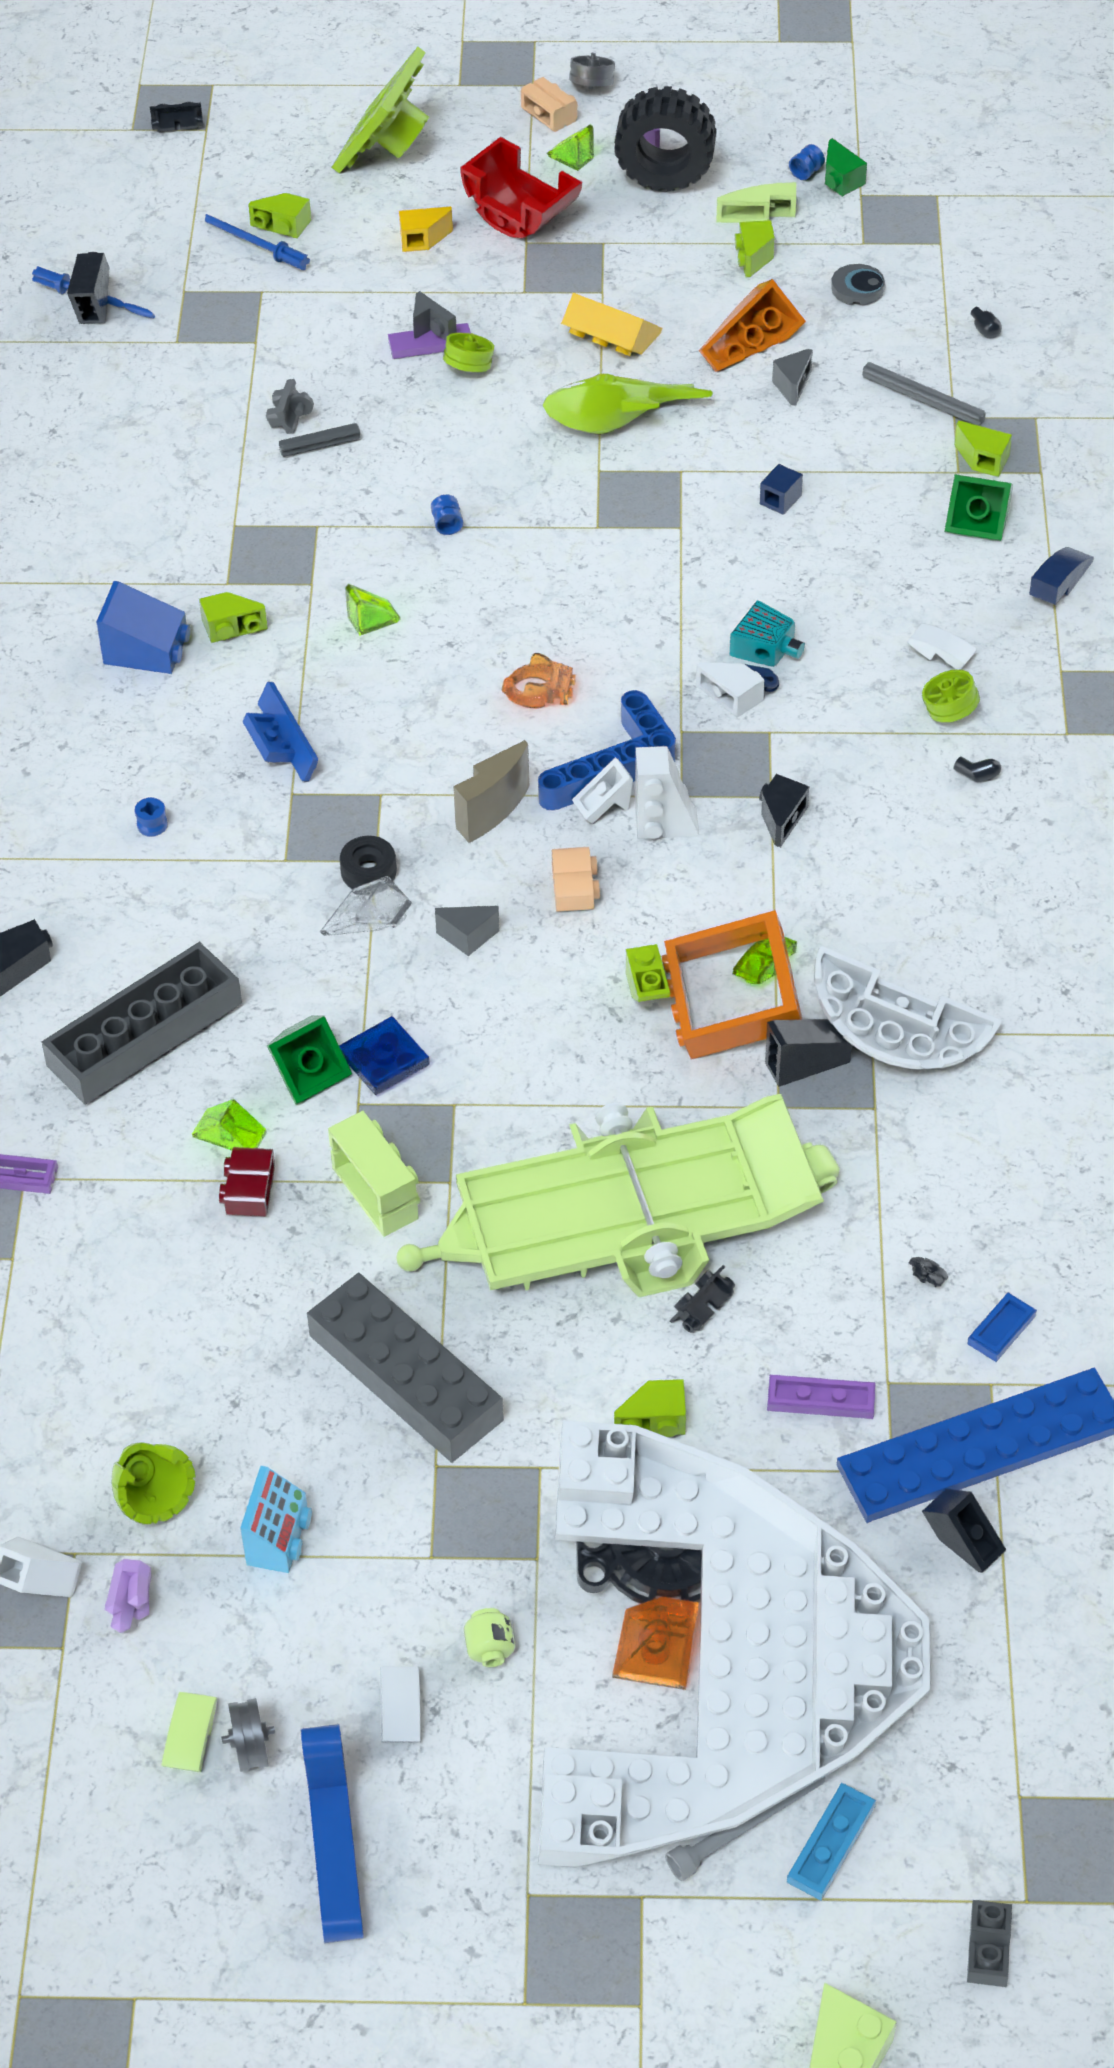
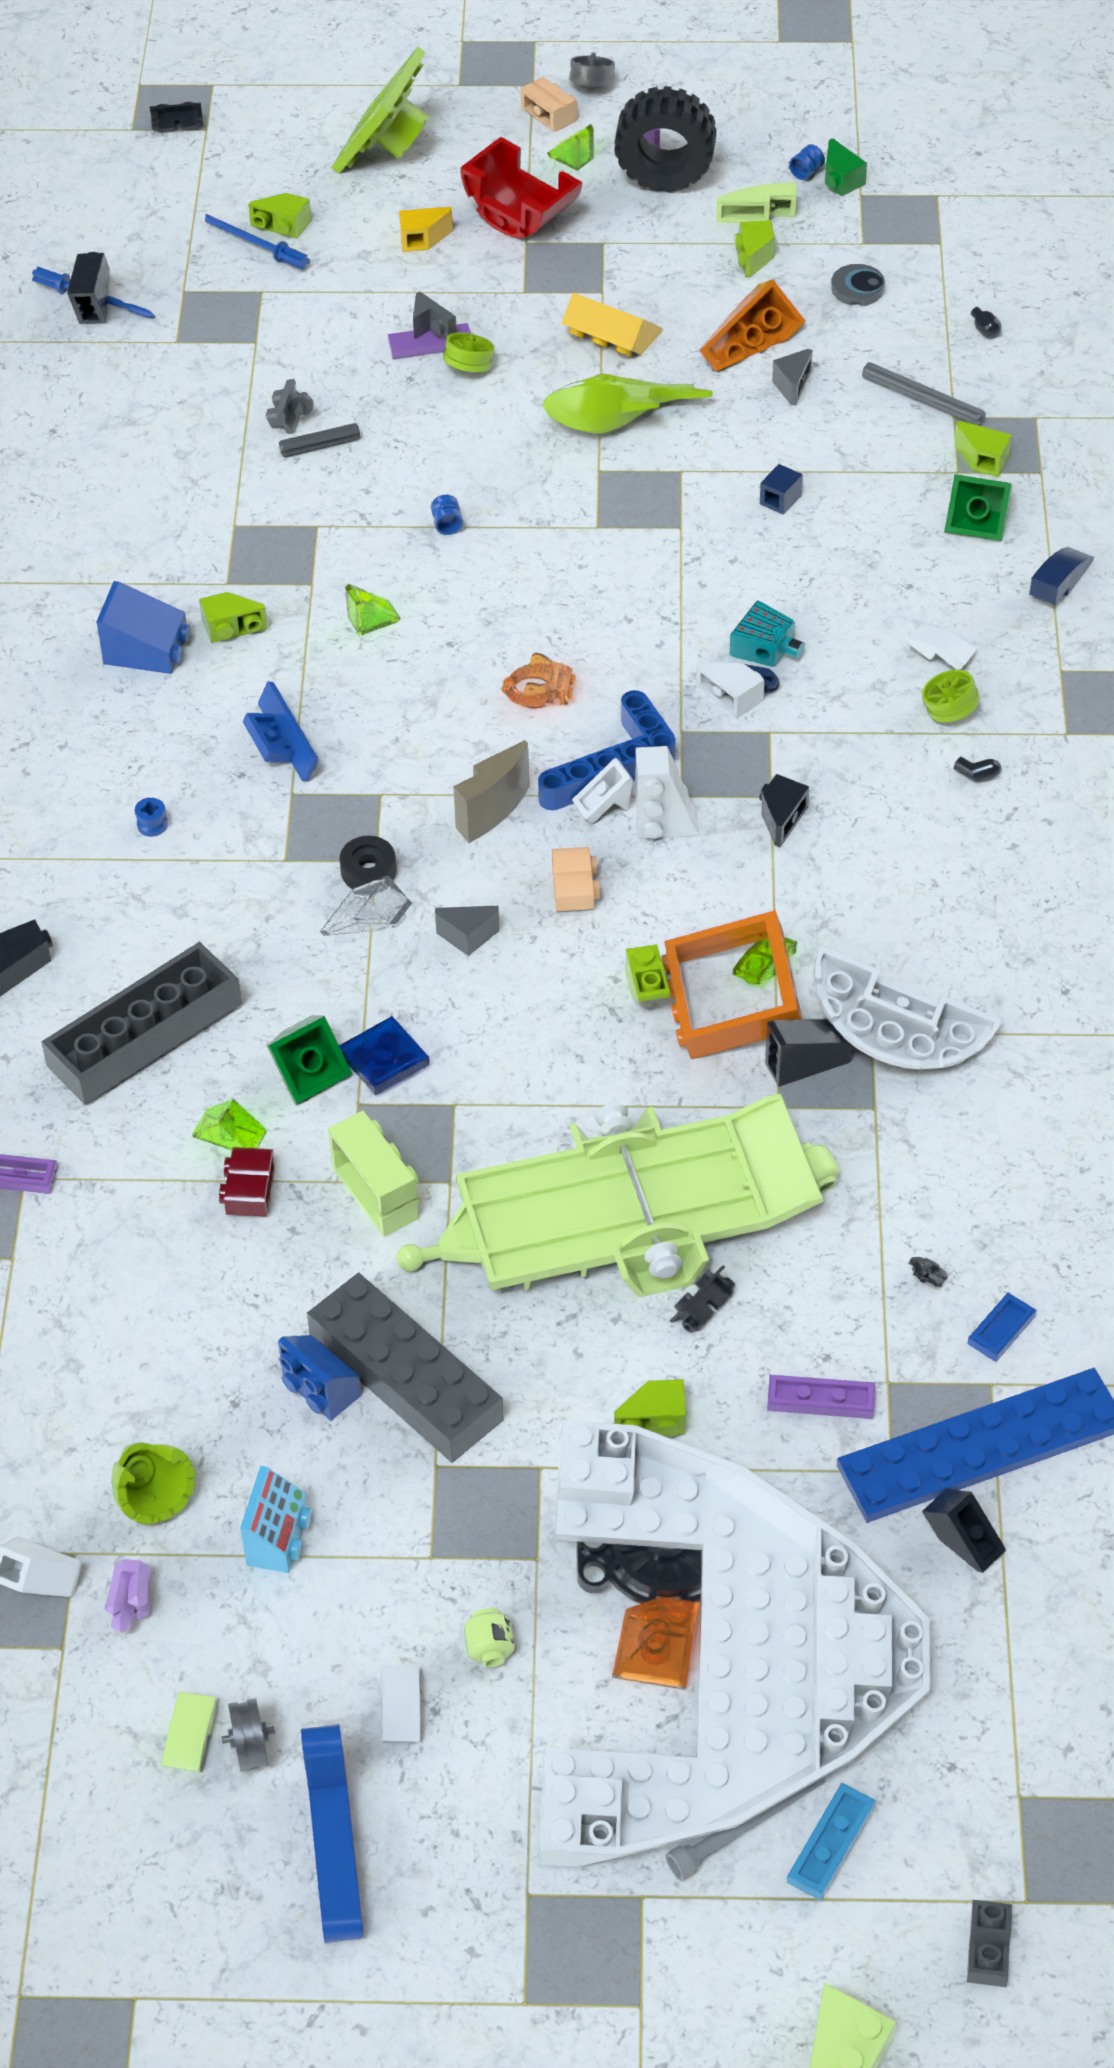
(317, 1375): none -> blue slope

